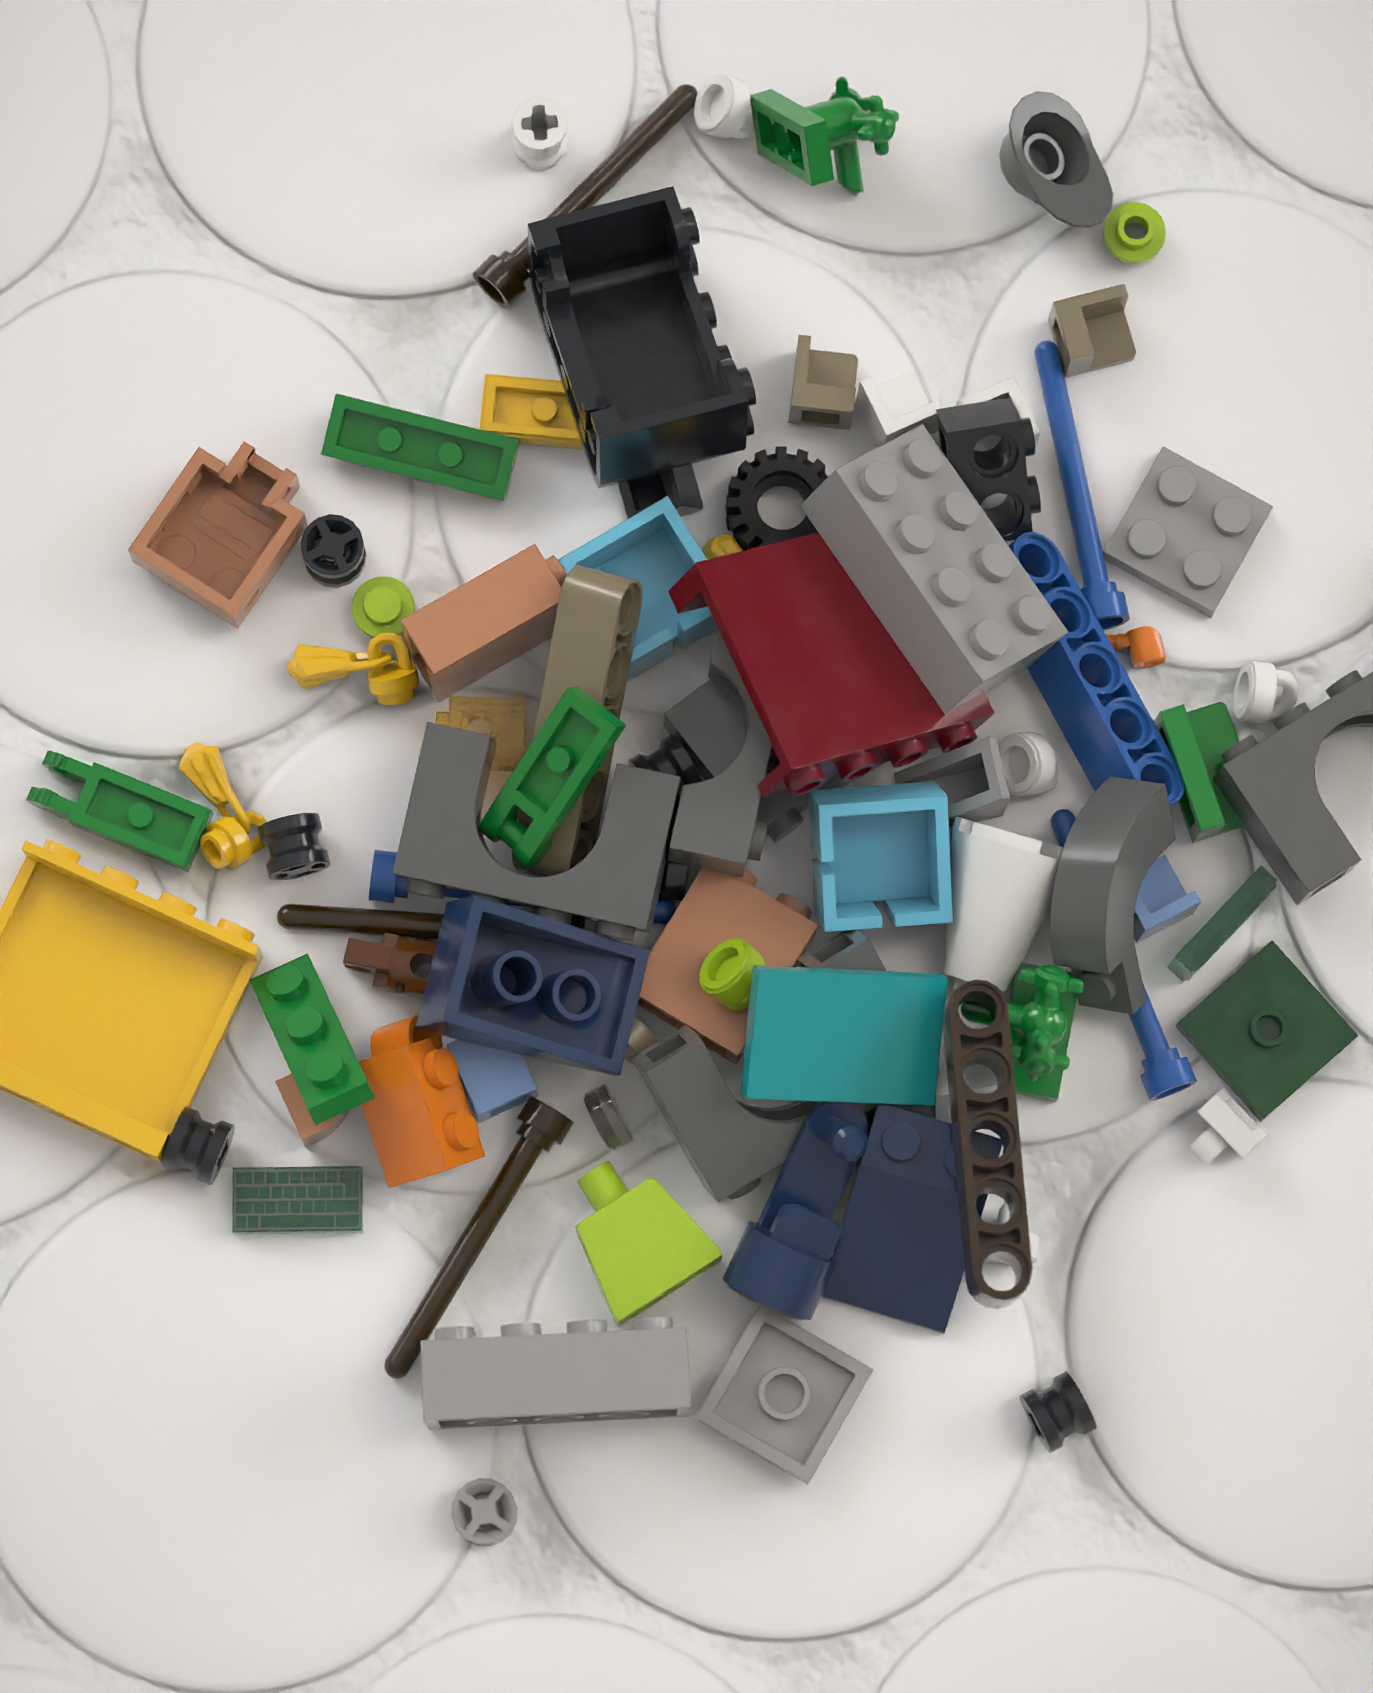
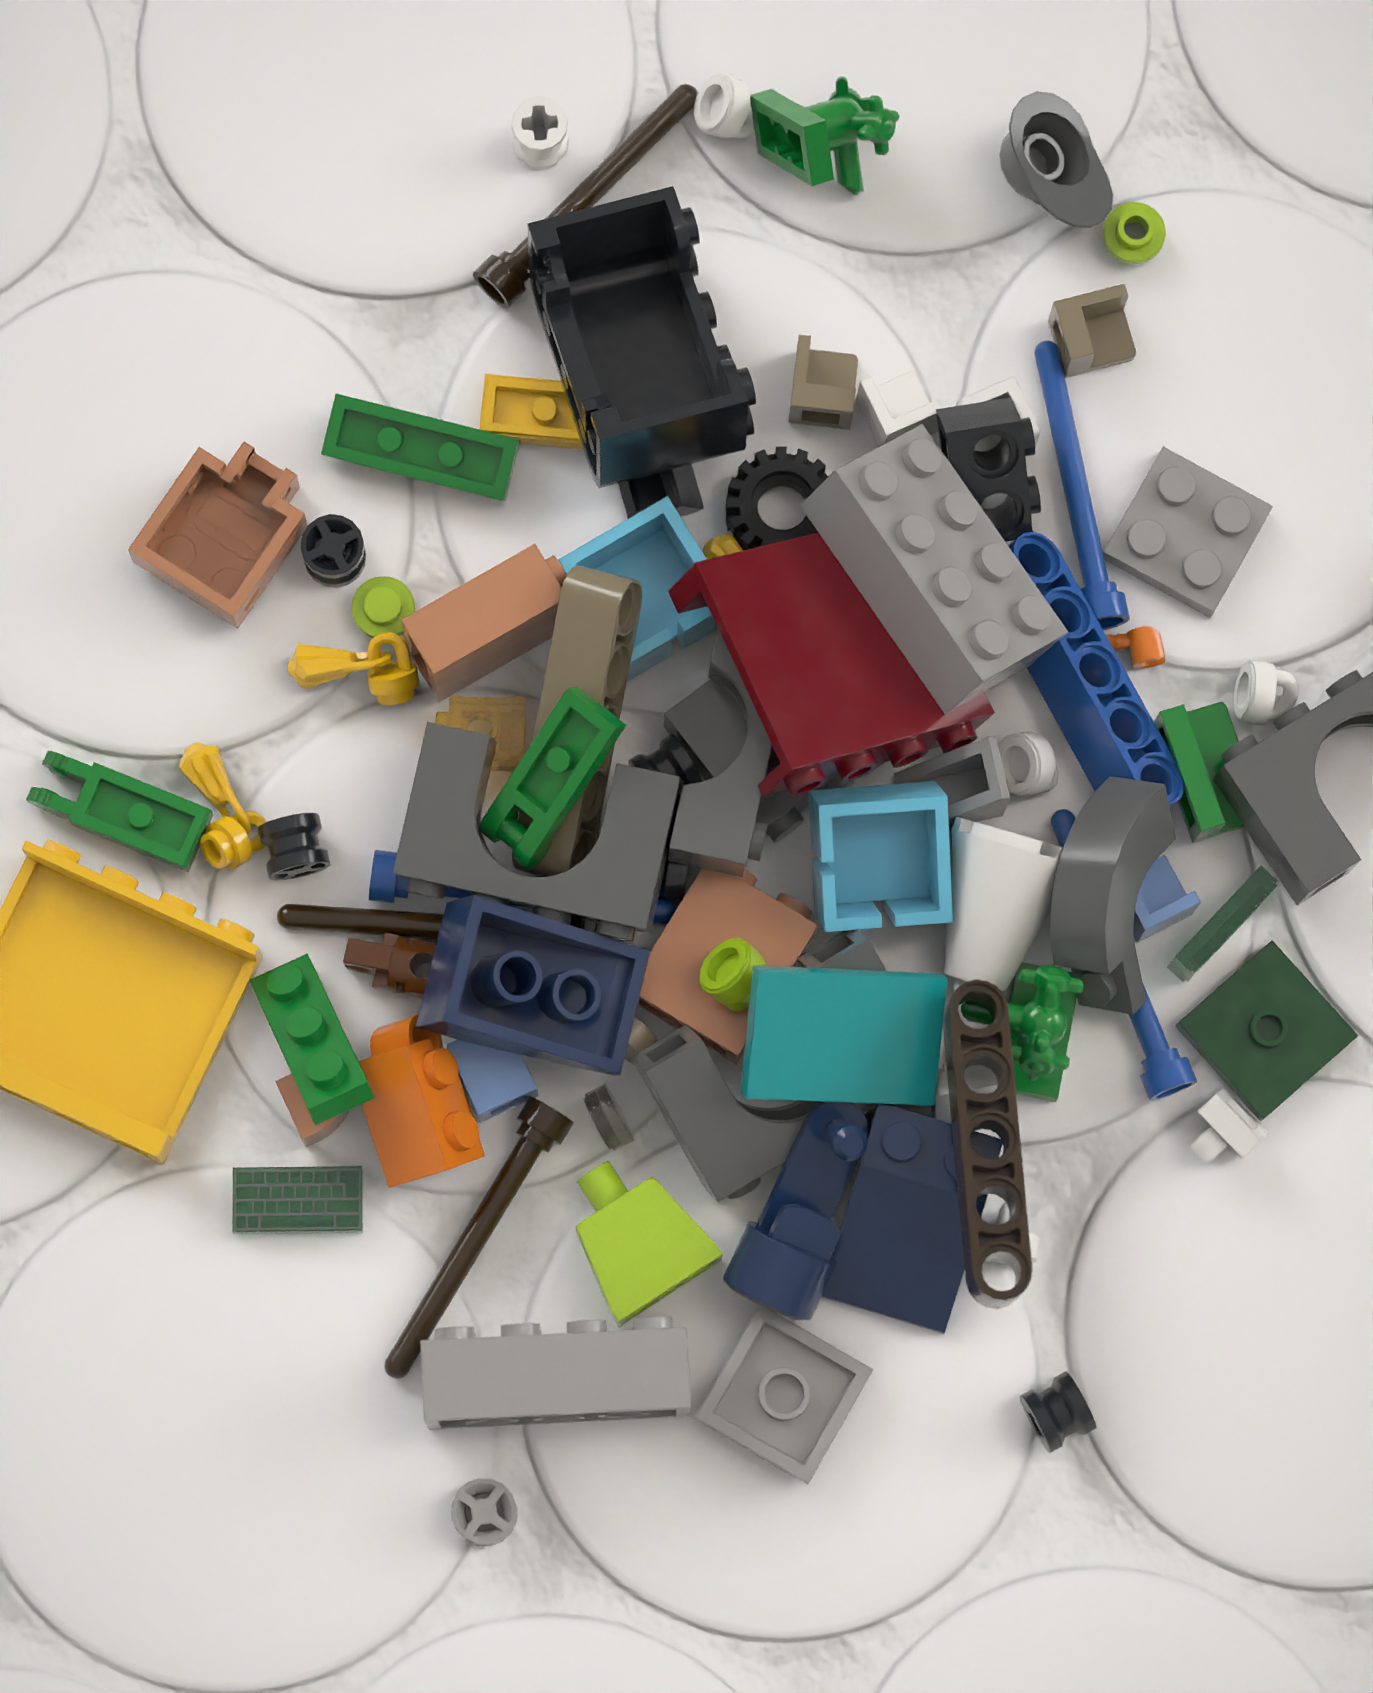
(198, 1145): black wheel -> none

